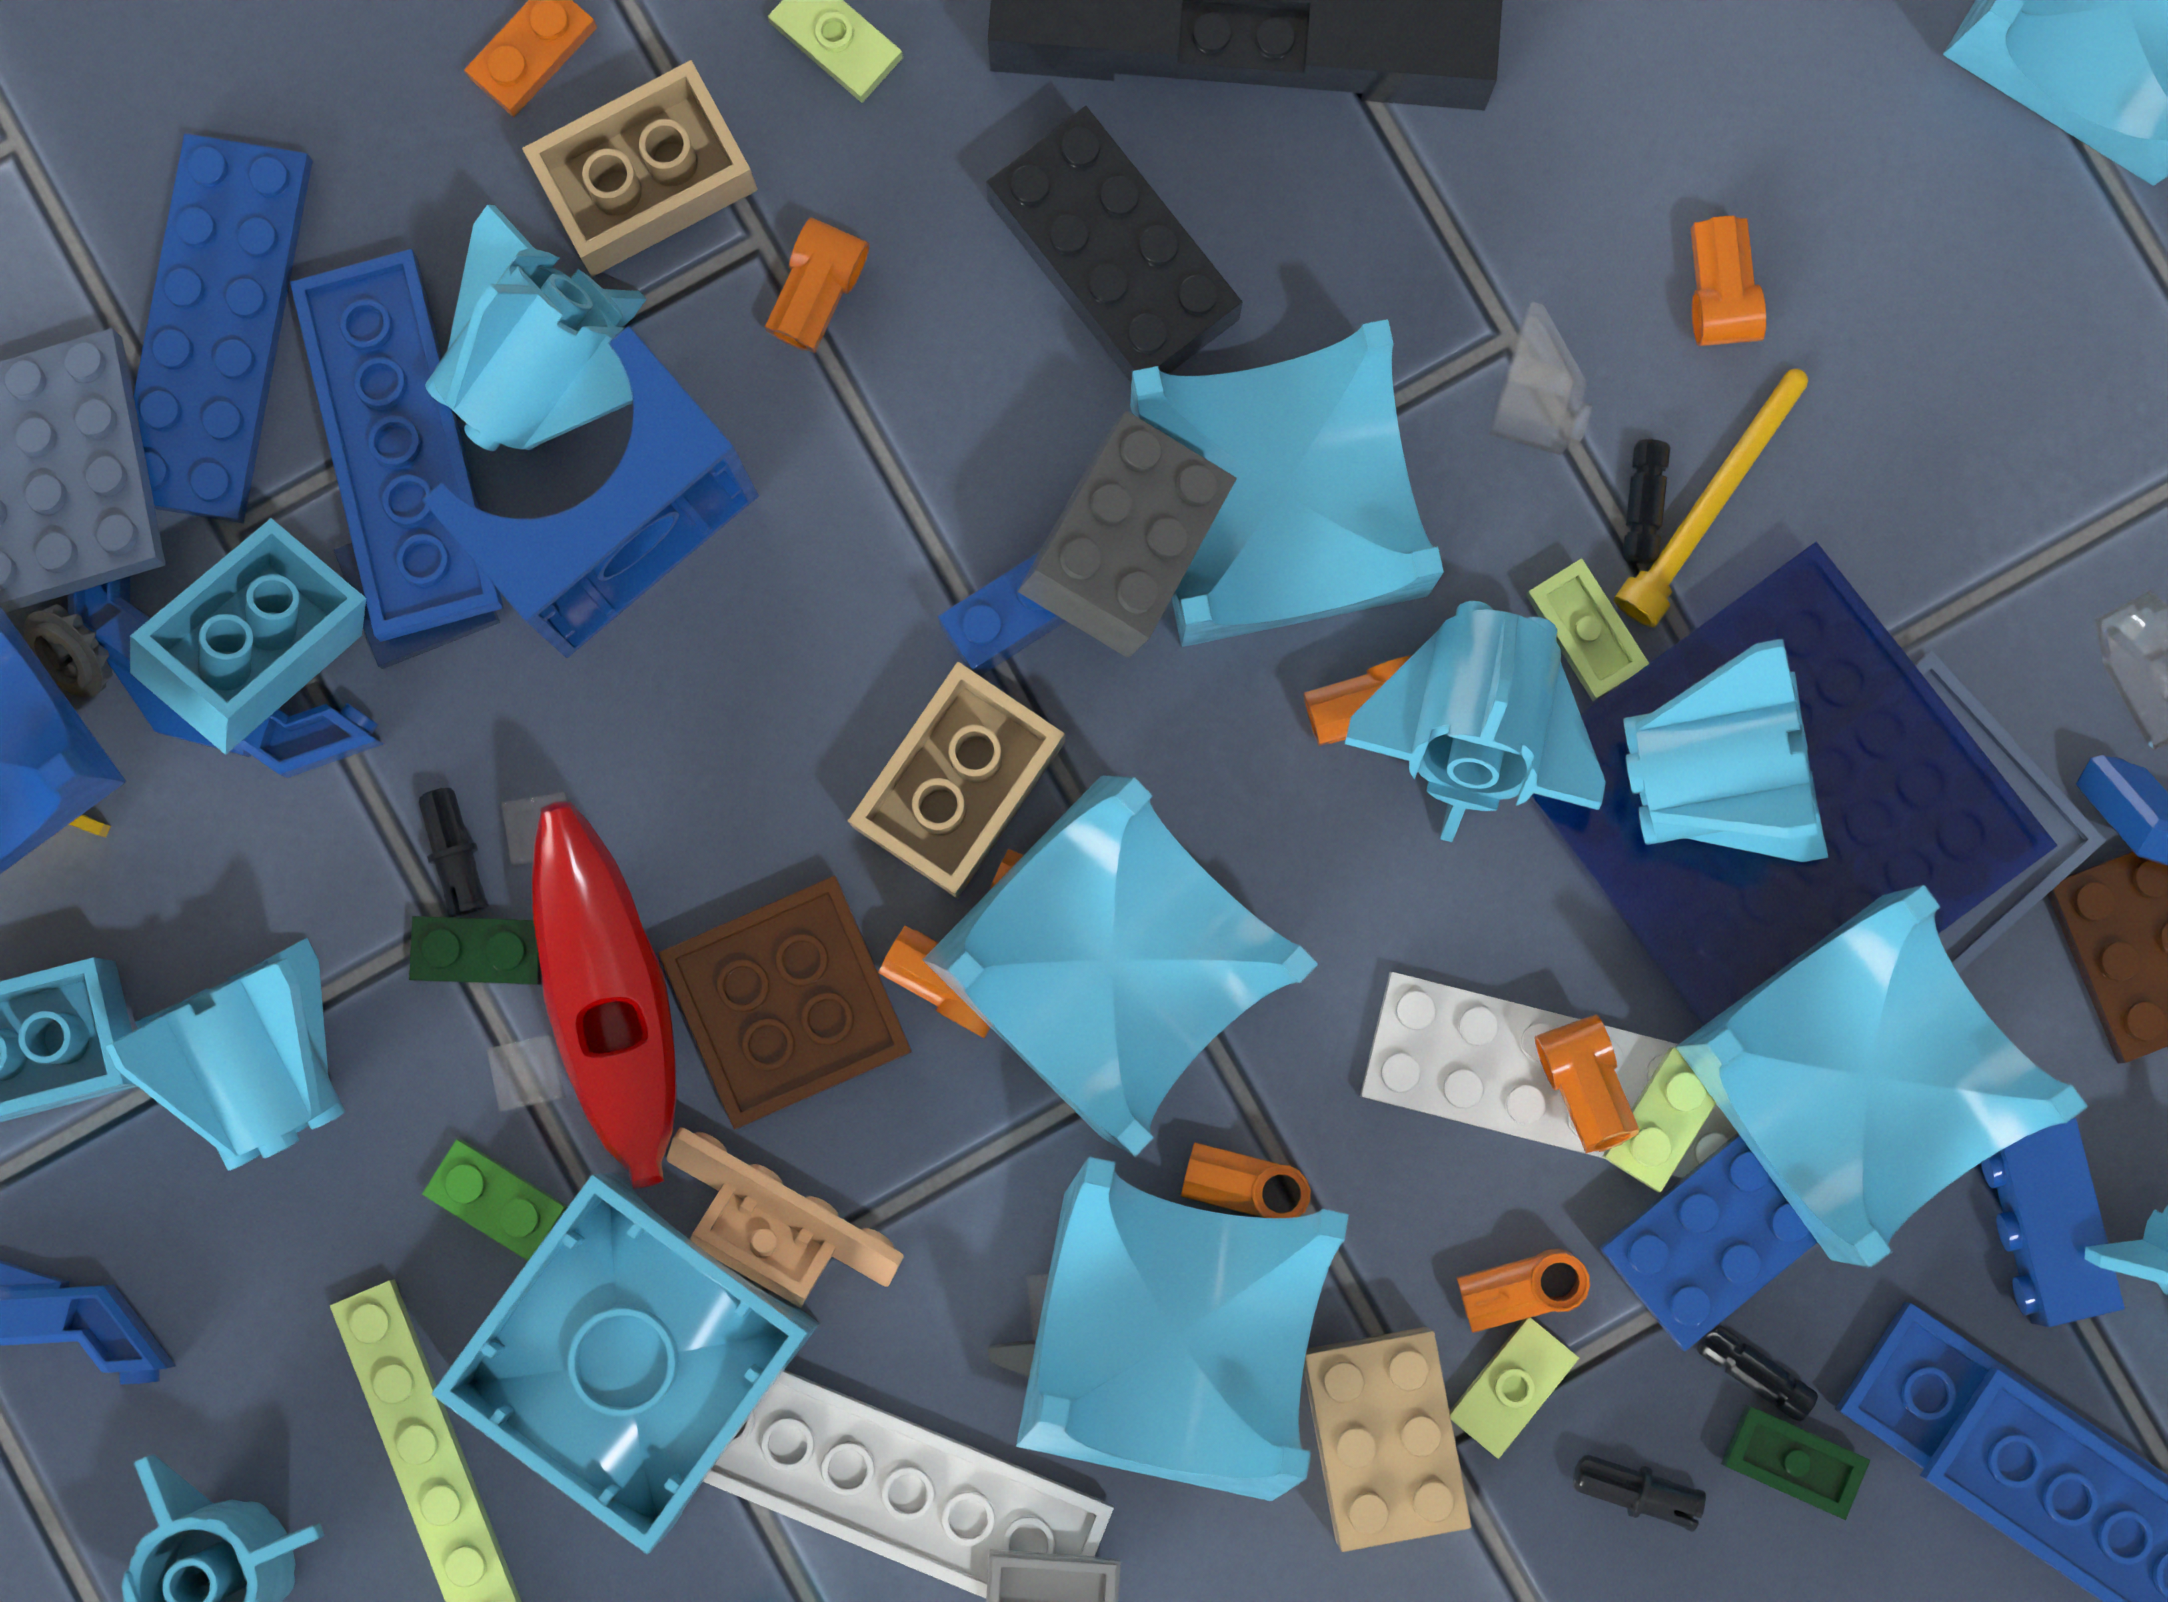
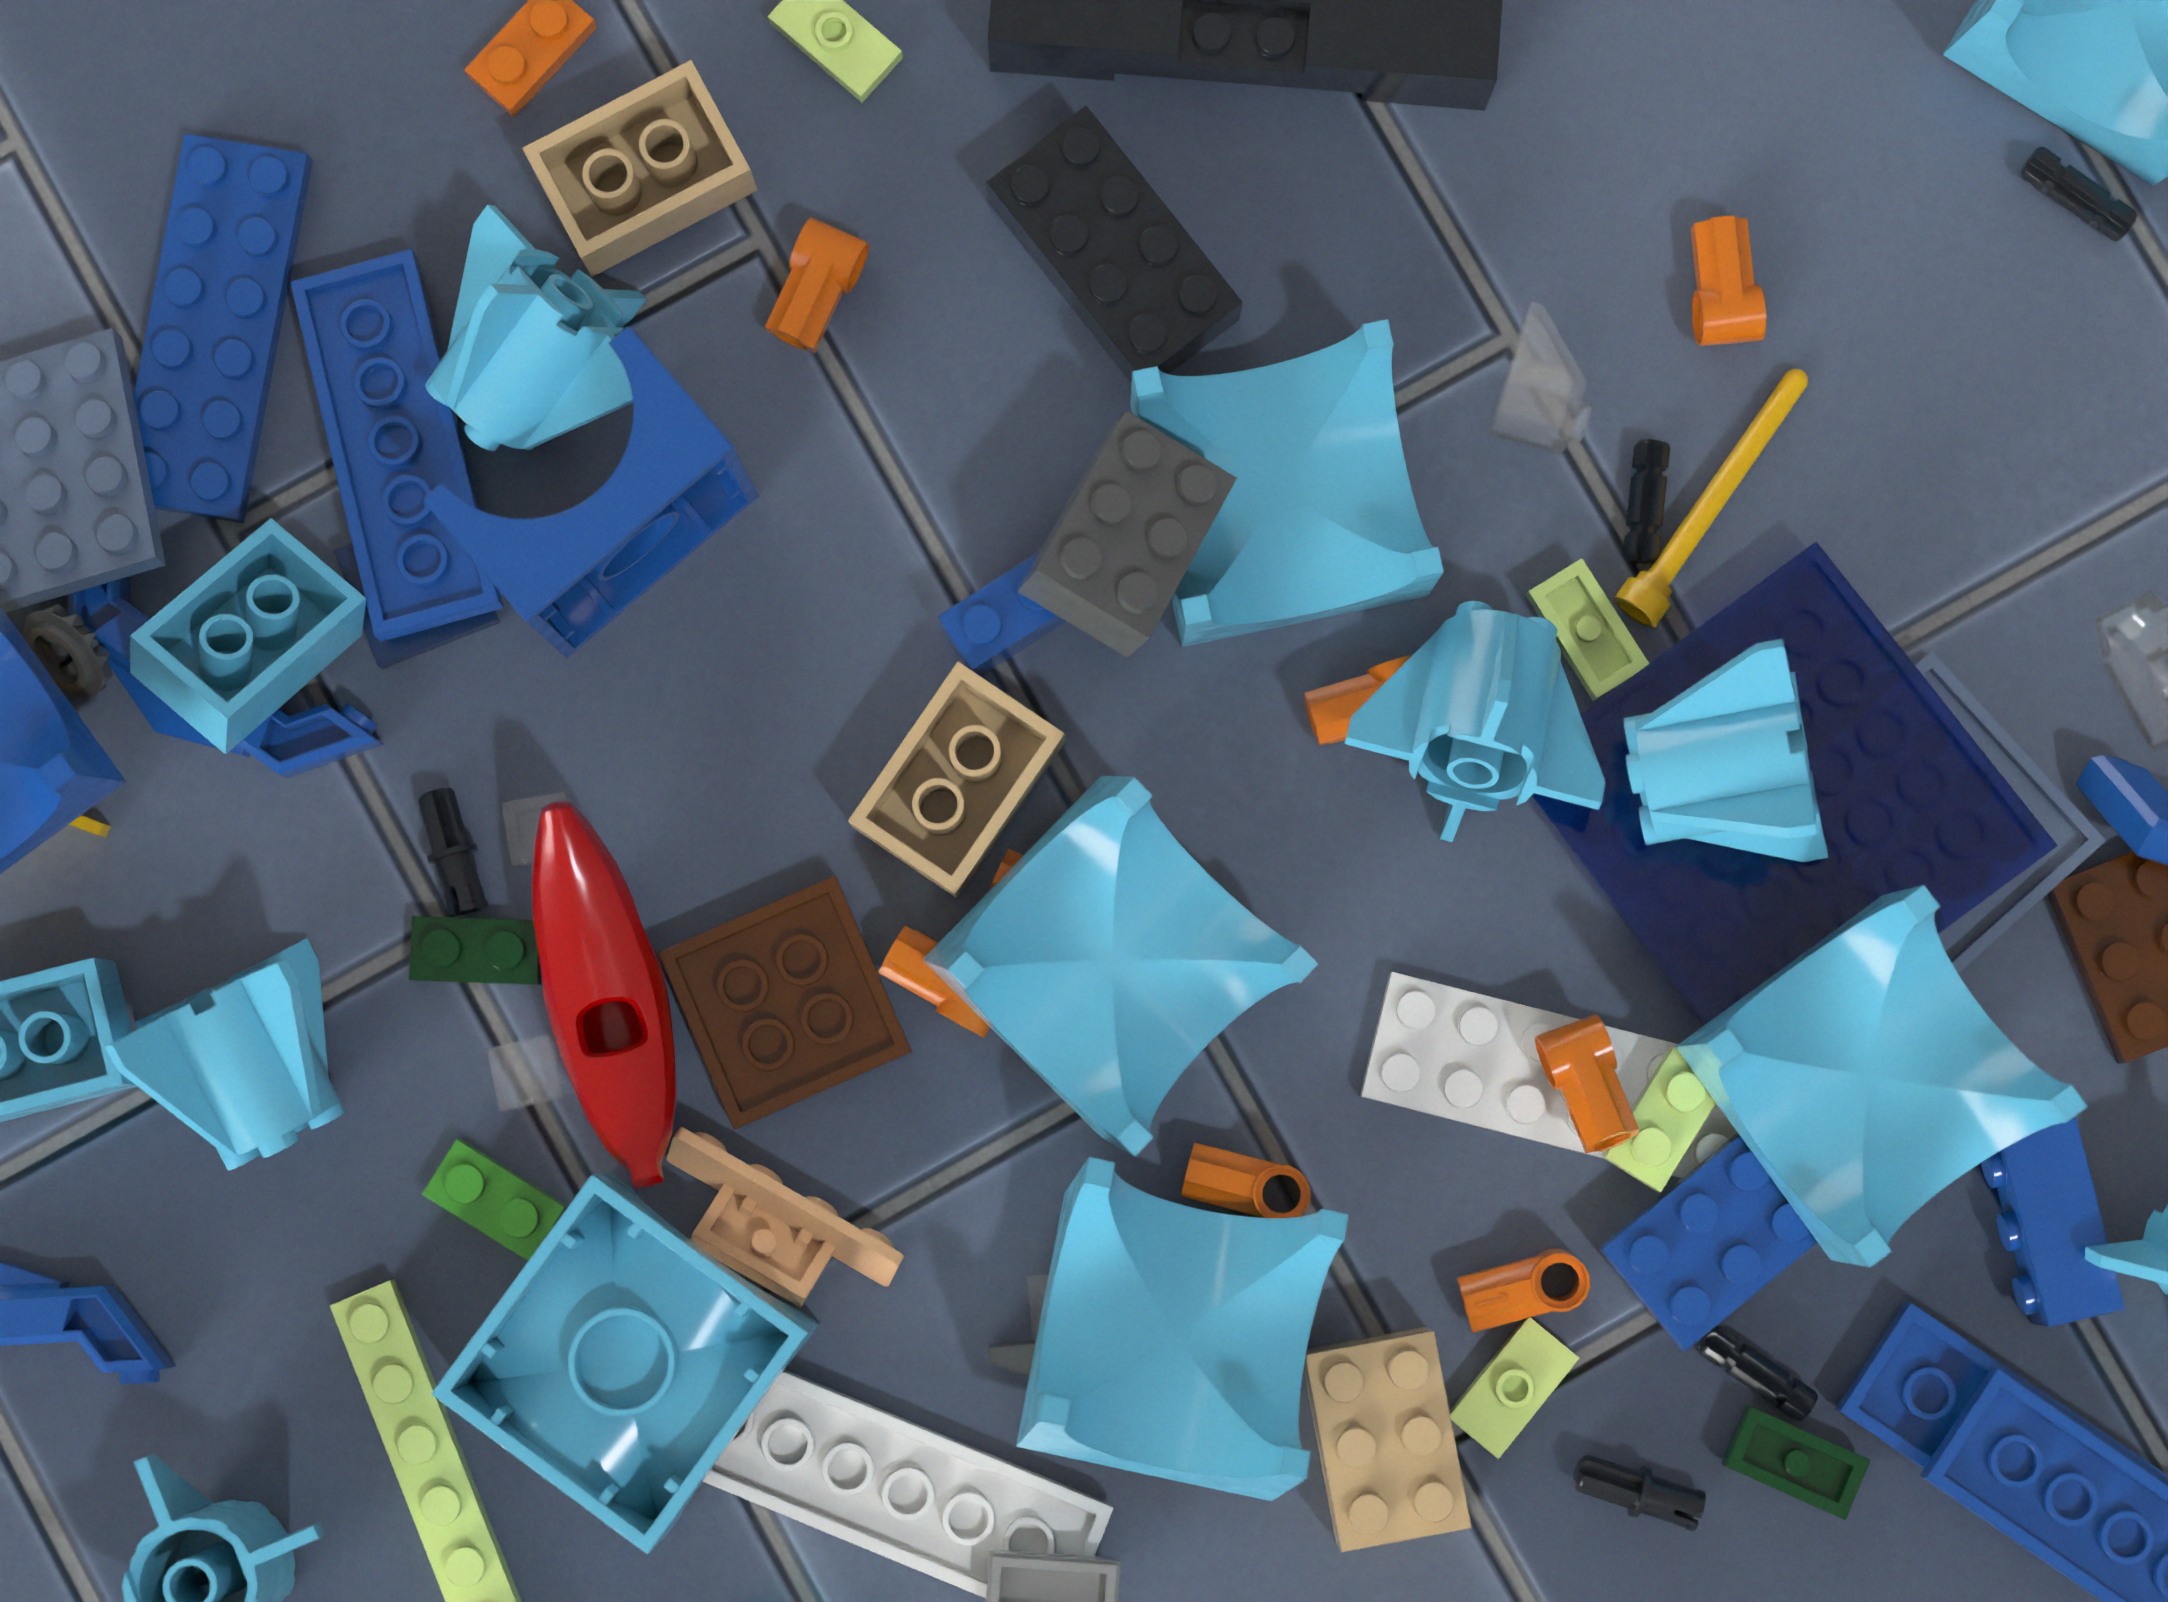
(2079, 194): none -> black axle

